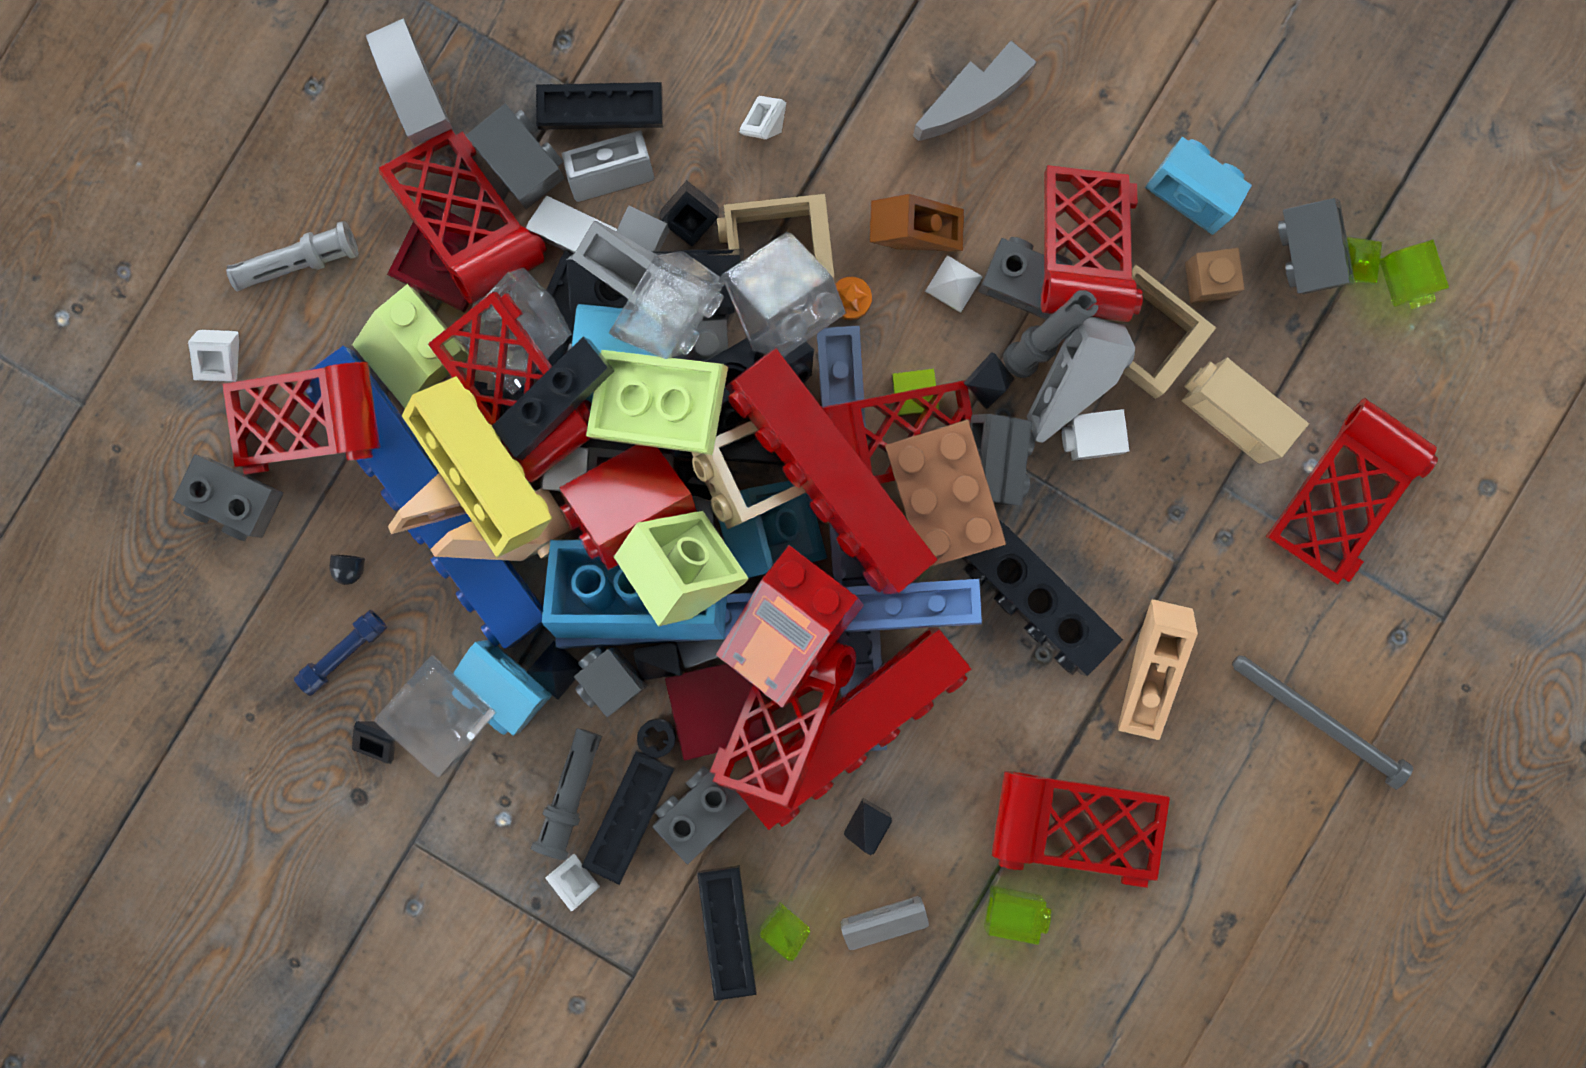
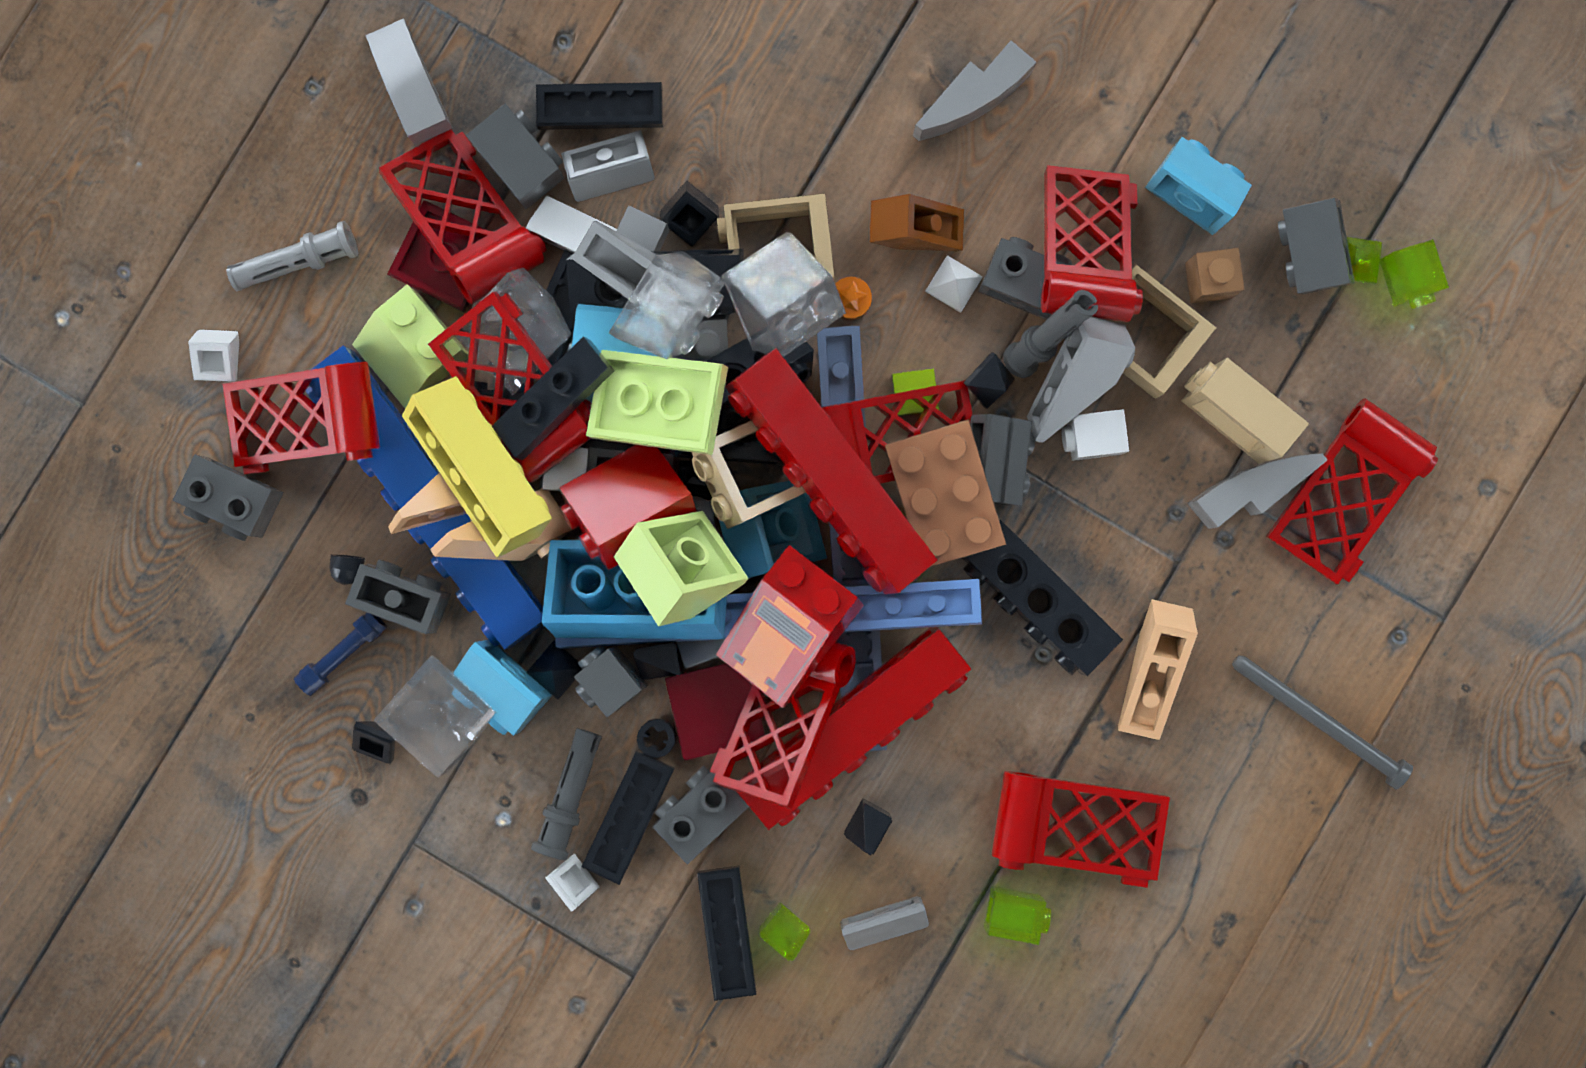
(397, 598): none -> dark grey brick
(764, 118): white slope -> none
(1253, 489): none -> light grey slope

